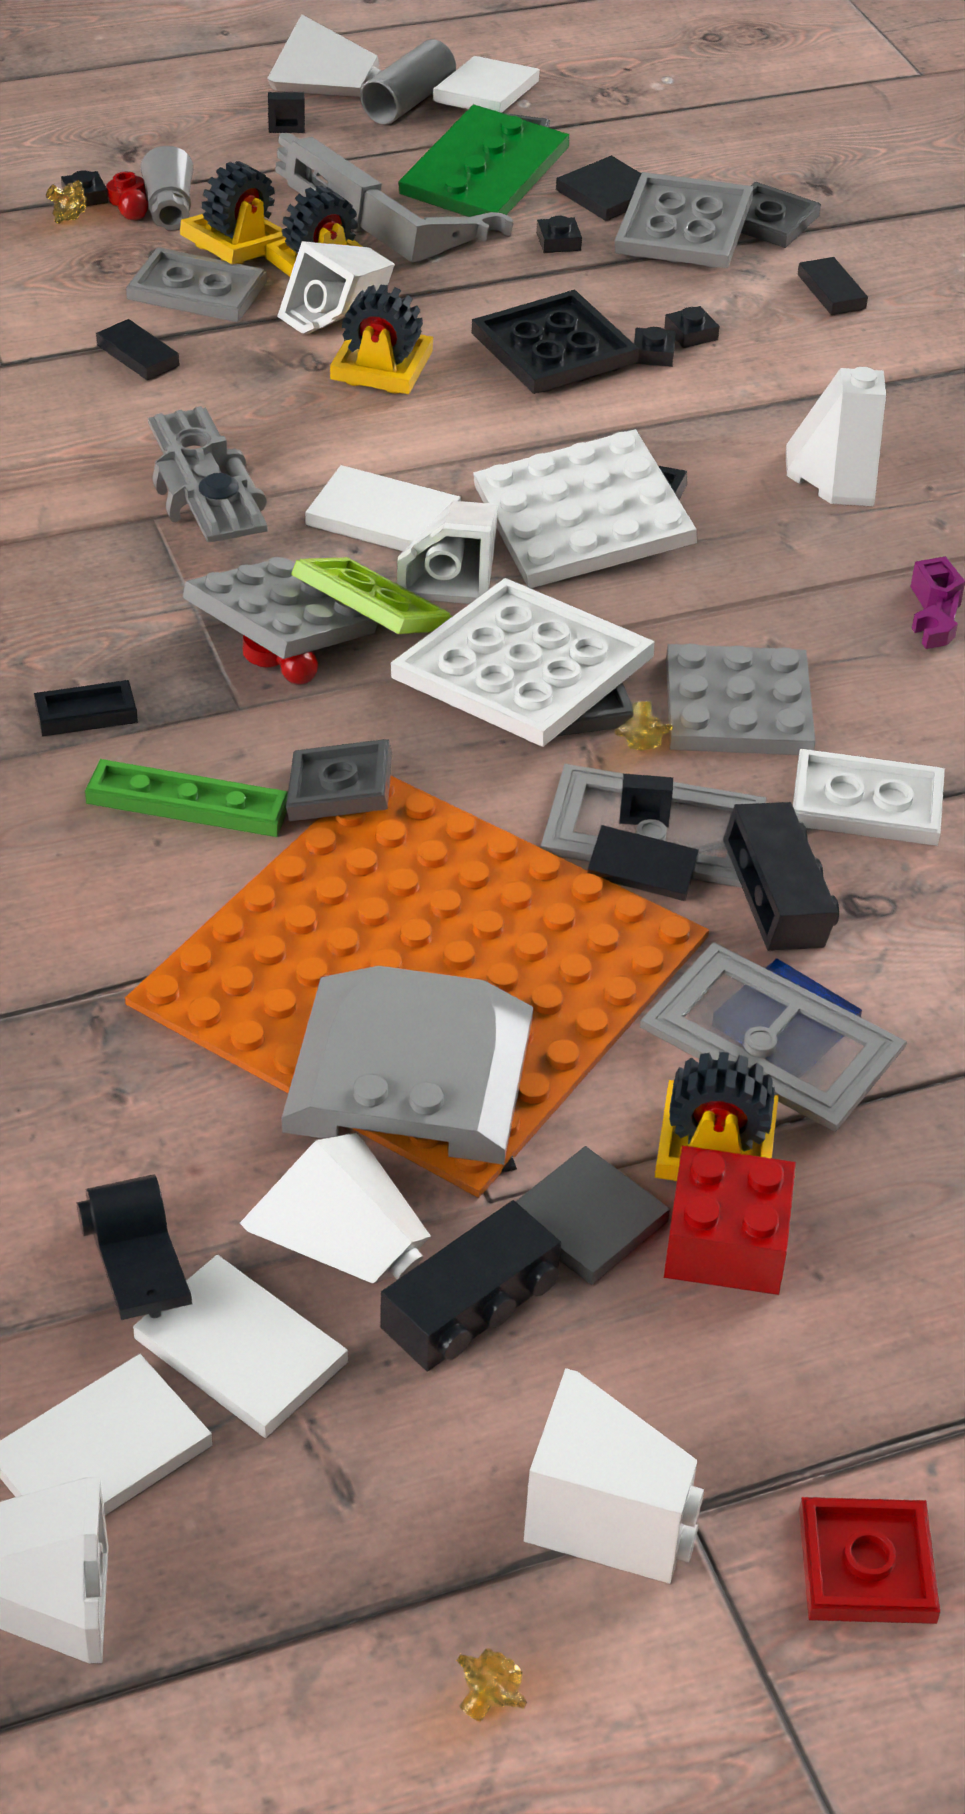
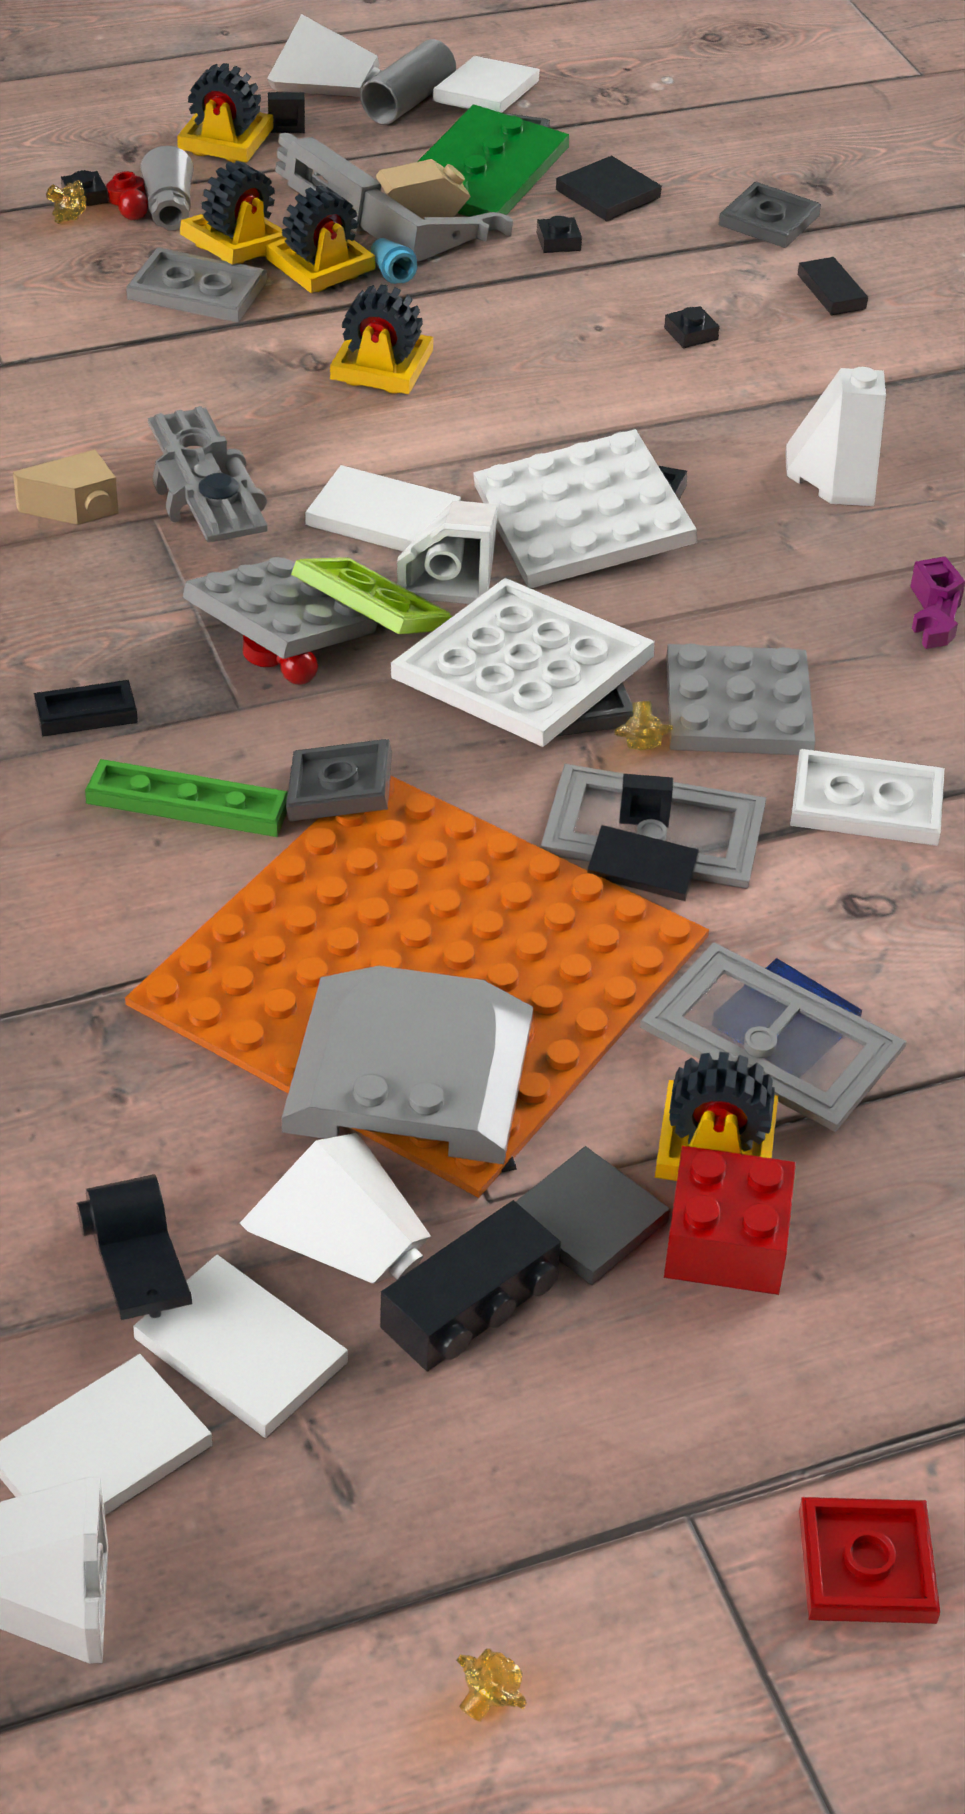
(67, 489): none -> tan slope
(137, 349): black tile -> none
(225, 116): none -> plate
(328, 281): white slope -> none
(394, 260): none -> medium azure cone
(425, 188): none -> tan slope
(554, 341): black plate -> none
(610, 1486): white slope -> none
(655, 346): black plate -> none
(684, 220): light grey plate -> none
(780, 876): black brick -> none

